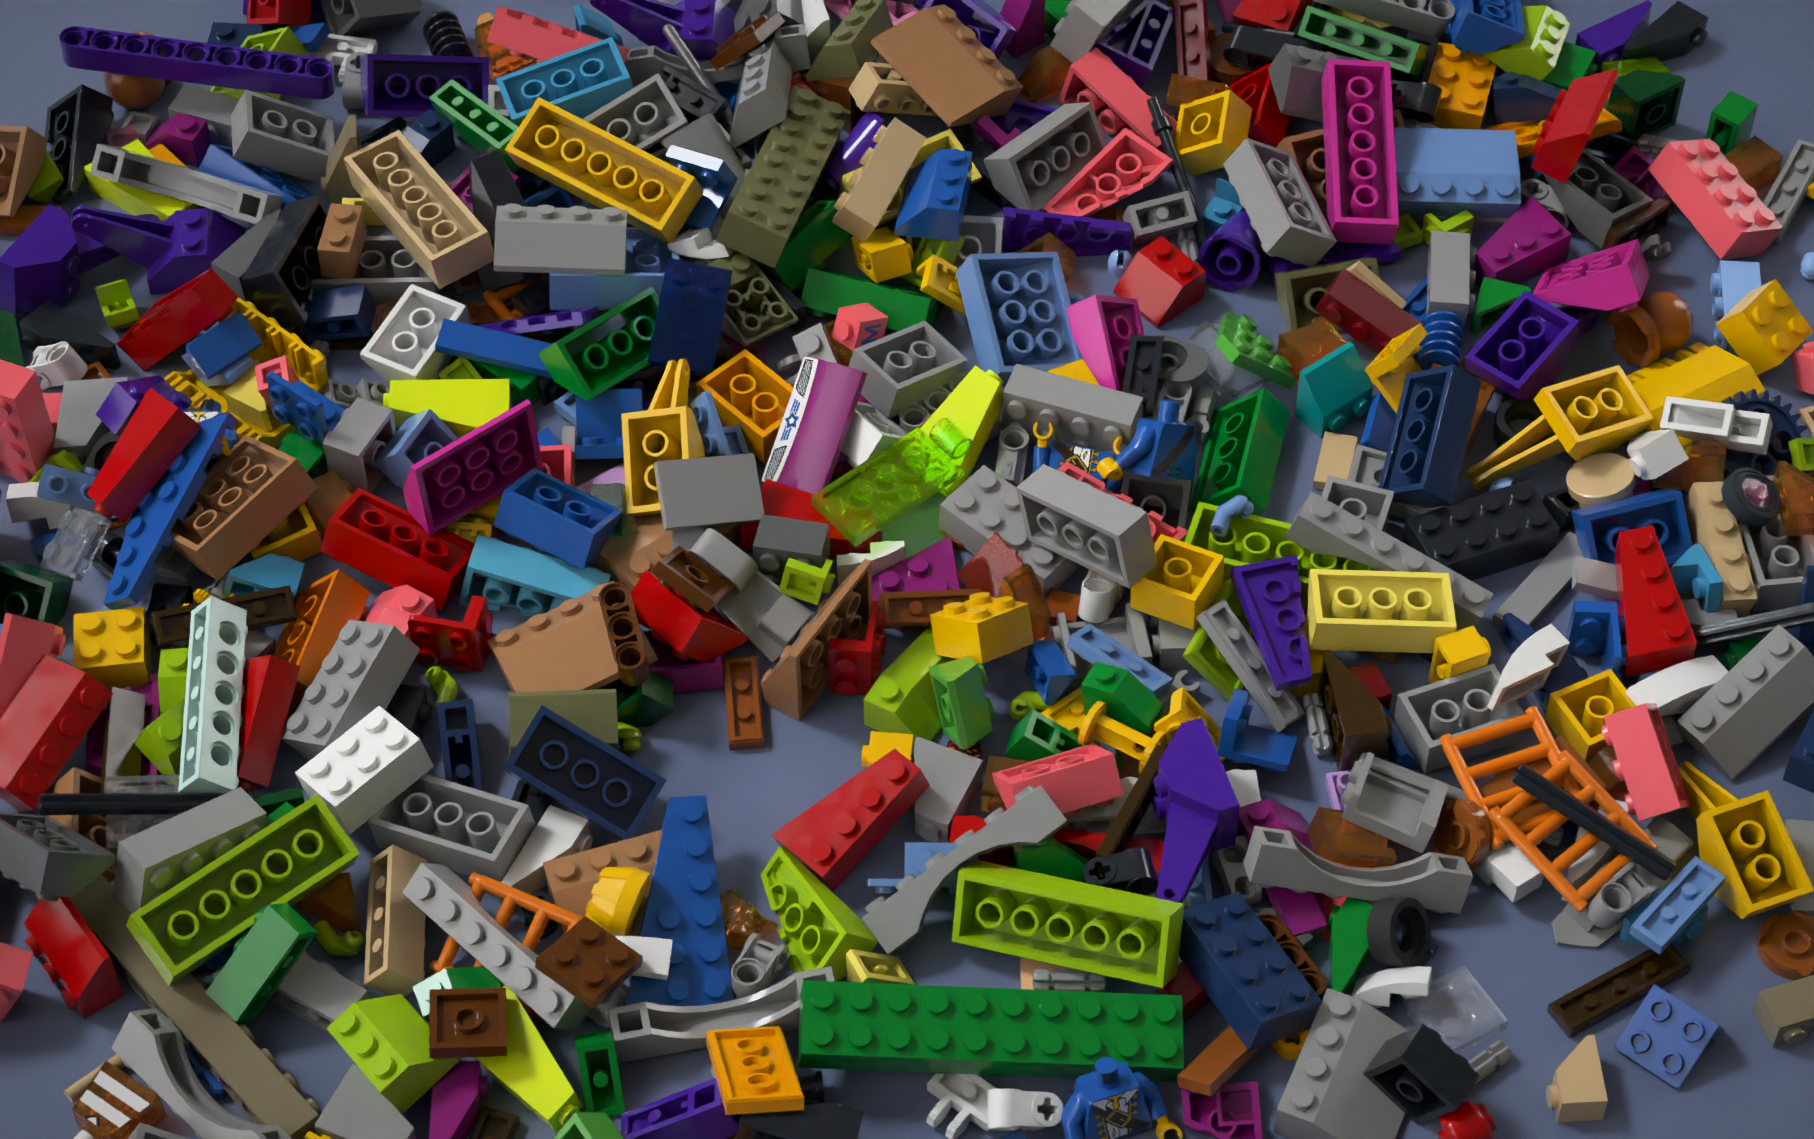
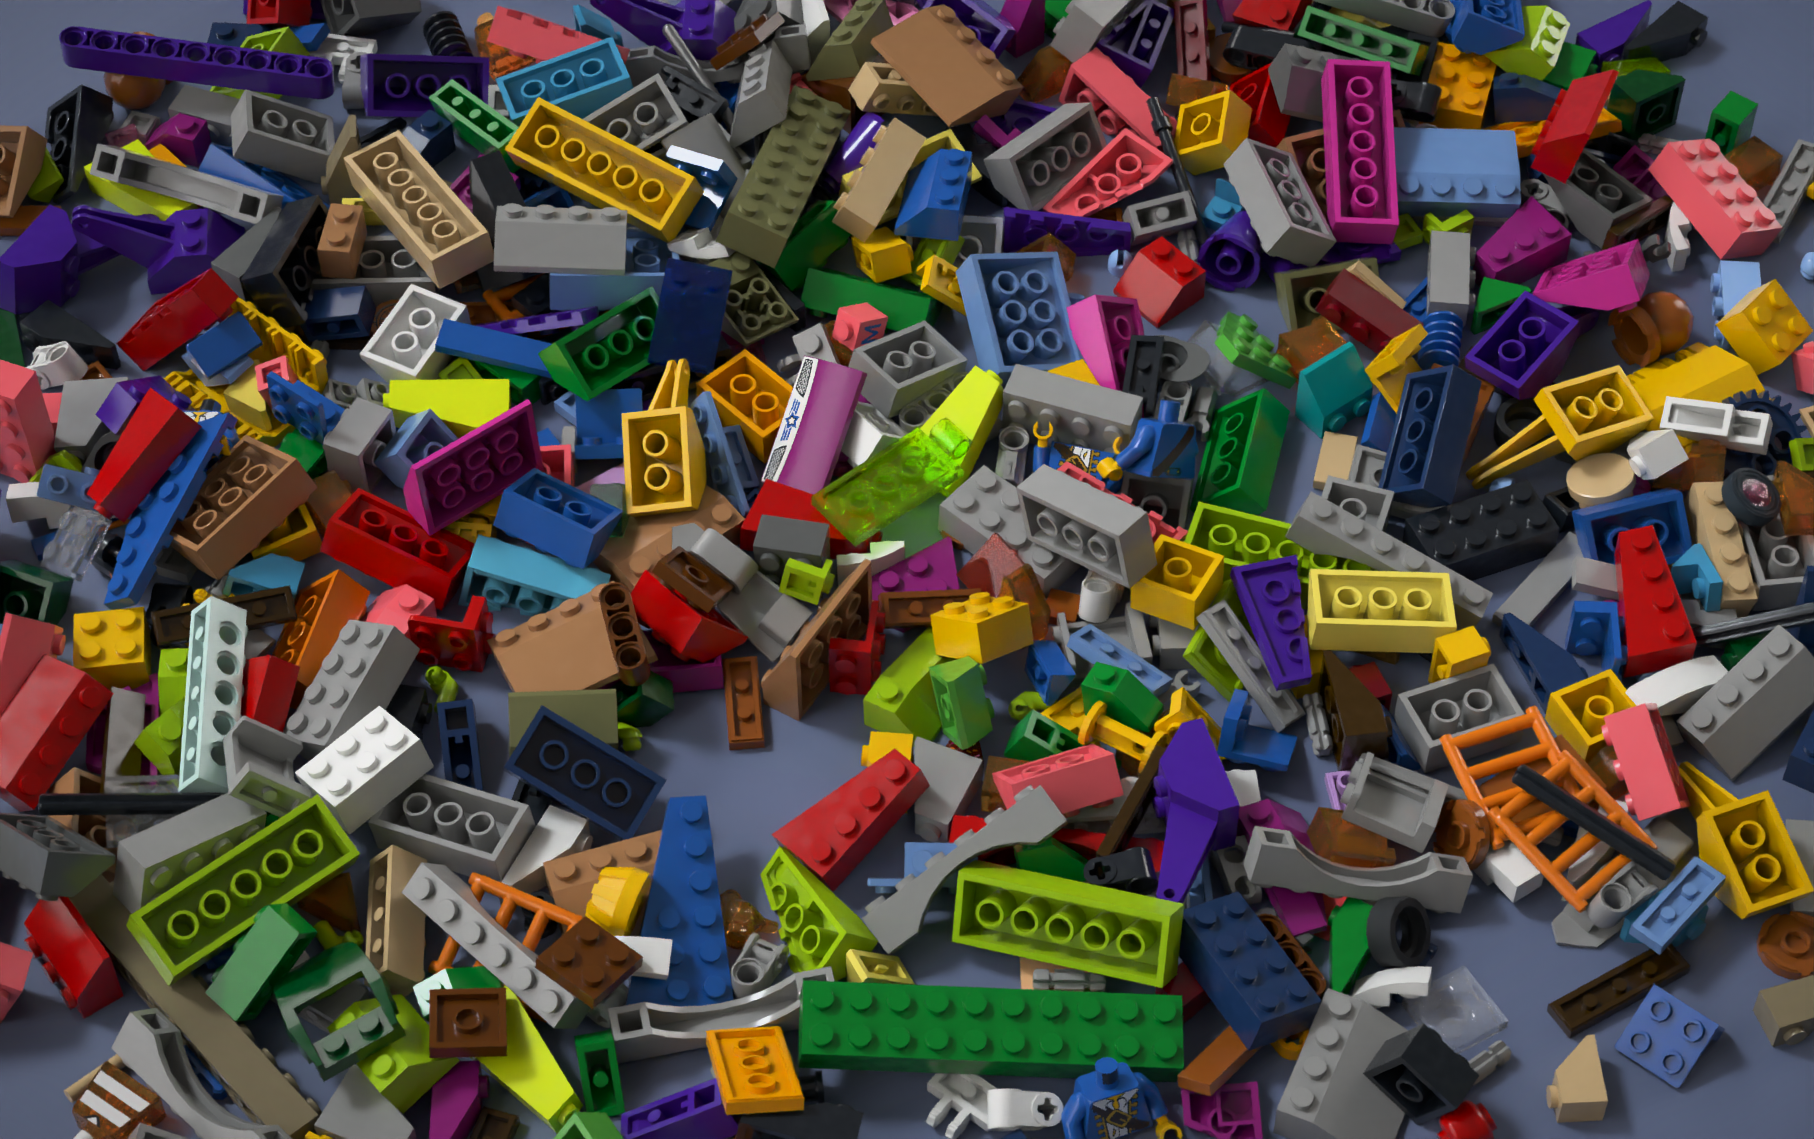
(117, 304): lime bracket -> none
(262, 767): none -> light grey panel
(321, 978): none -> dark green slope
(708, 491): light grey tile -> none
(1226, 511): medium blue arm -> none
(1529, 666): white slope -> none
(1676, 234): none -> white slope

